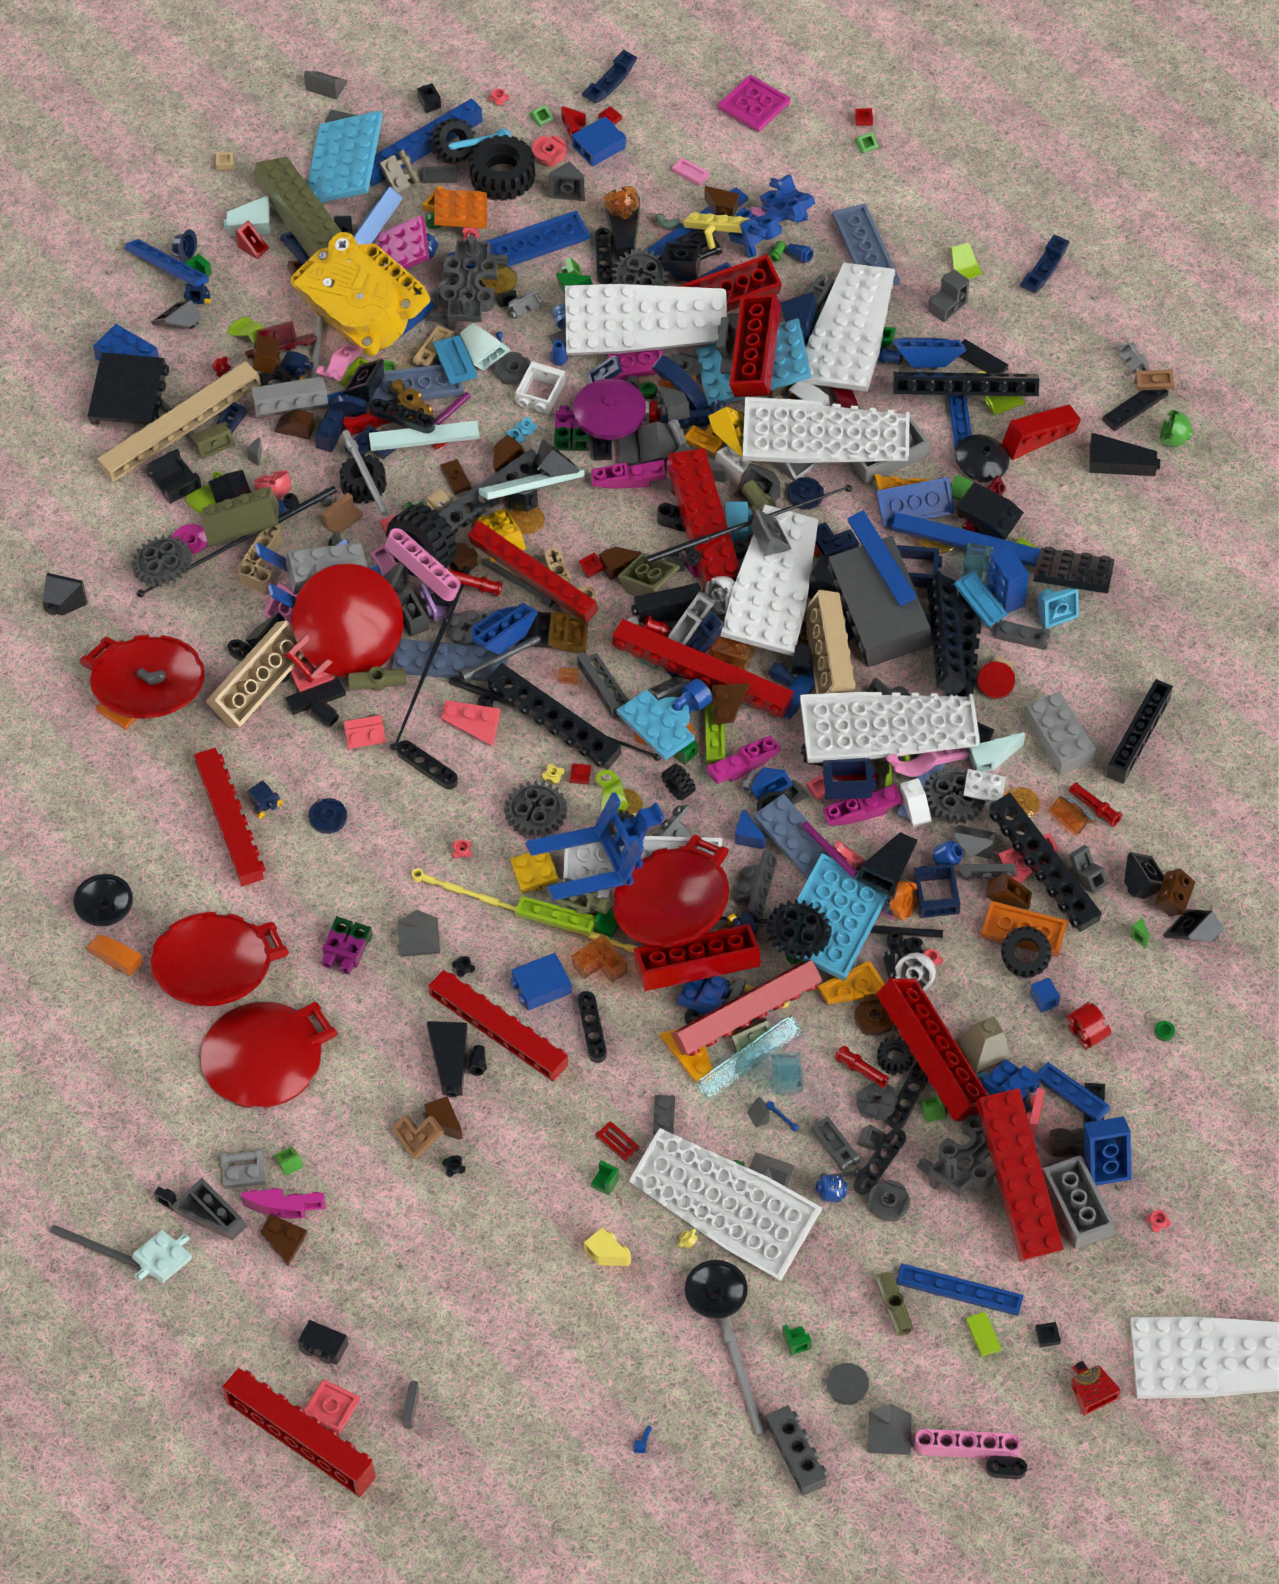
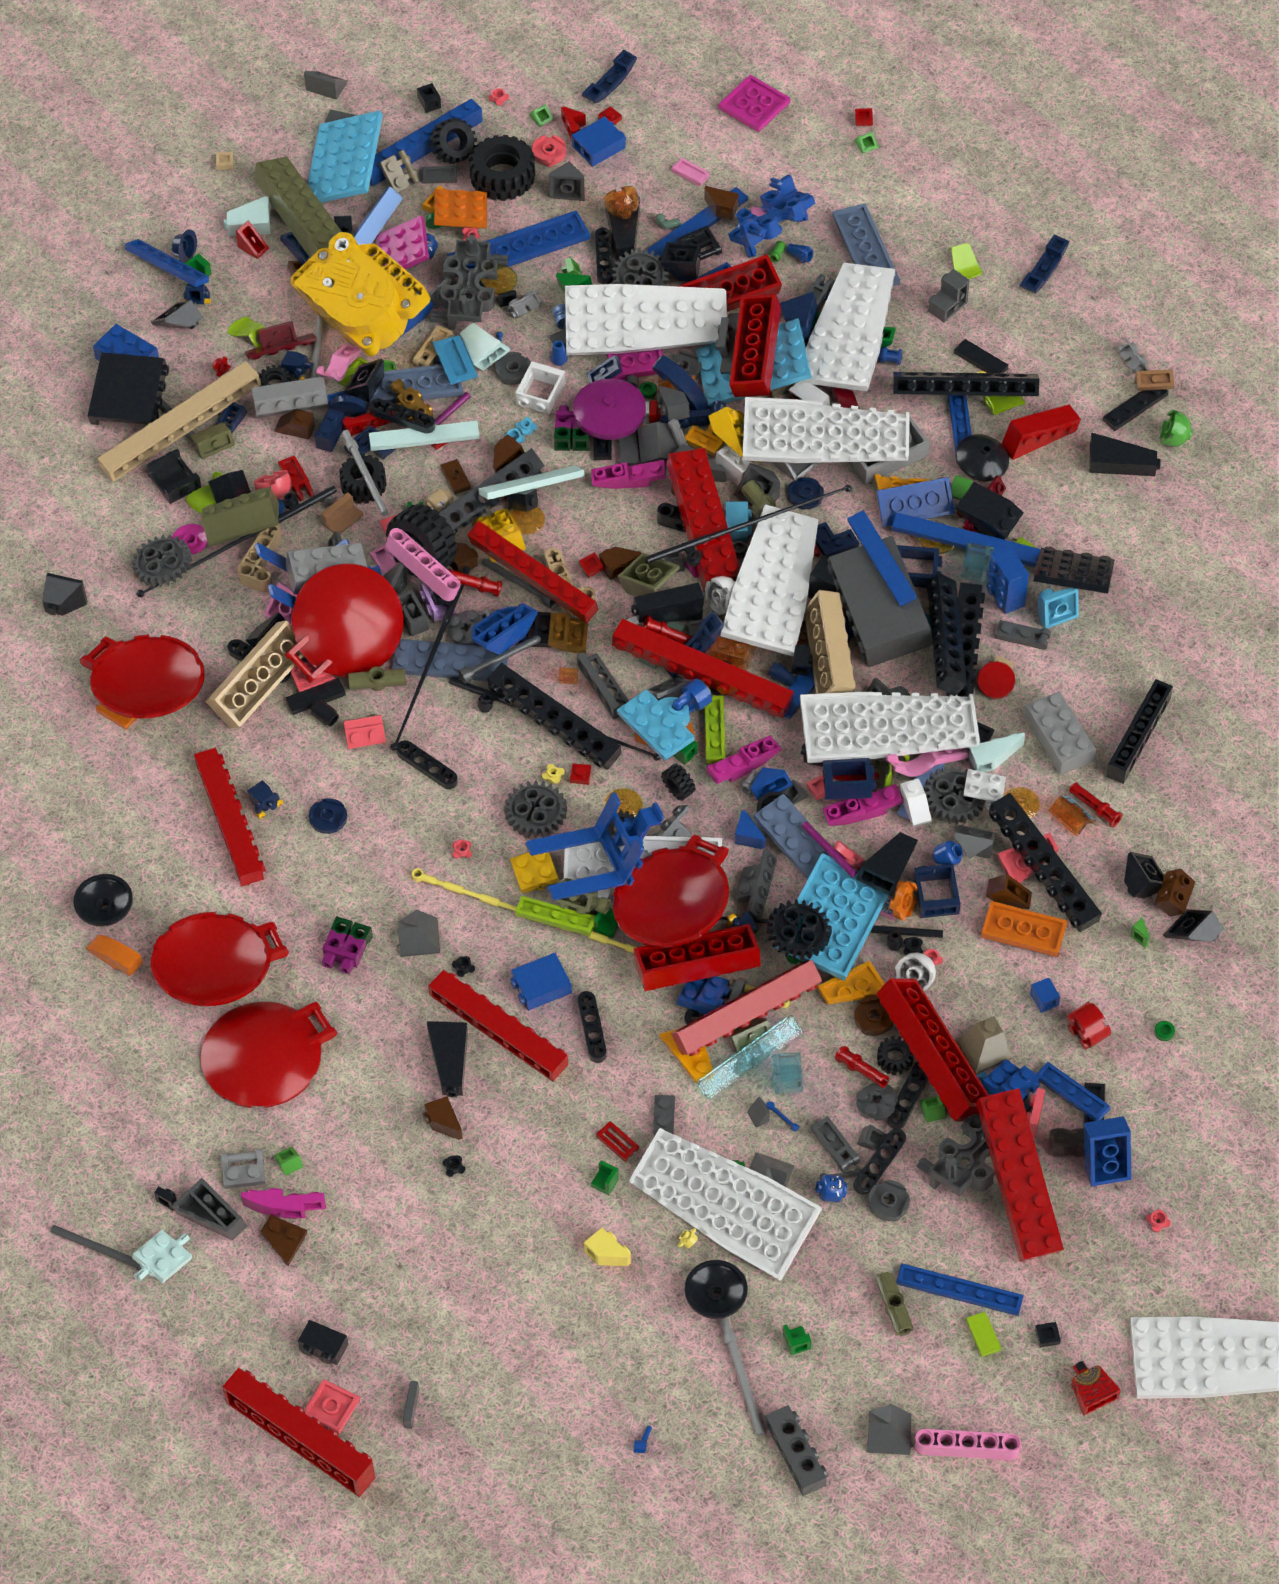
(153, 677): dark grey arm -> none
(254, 451): dark grey slope -> none
(266, 354): reddish brown brick -> none
(297, 476): none -> red hinge
(415, 1138): medium nougat plate -> none
(473, 719): coral wing -> none
(474, 141): medium azure piece -> none
(477, 1061): black cone -> none
(553, 461): black slope -> none
(599, 955): clear orange brick -> none
(612, 786): lime piece -> none
(691, 618): light grey slope -> none
(713, 223): light yellow plate -> none
(728, 701): reddish brown wing -> none
(769, 534): dark grey slope -> none
(847, 1383): dark grey tile -> none
(890, 960): black cone -> none
(929, 351): blue wedge -> none
(980, 599): dark azure piece -> none
(987, 871): dark grey plate -> none
(1009, 1464): black beam -> none
(1026, 934): black tyre -> none
(1078, 1202): light grey brick -> none
(1086, 871): dark grey brick -> none

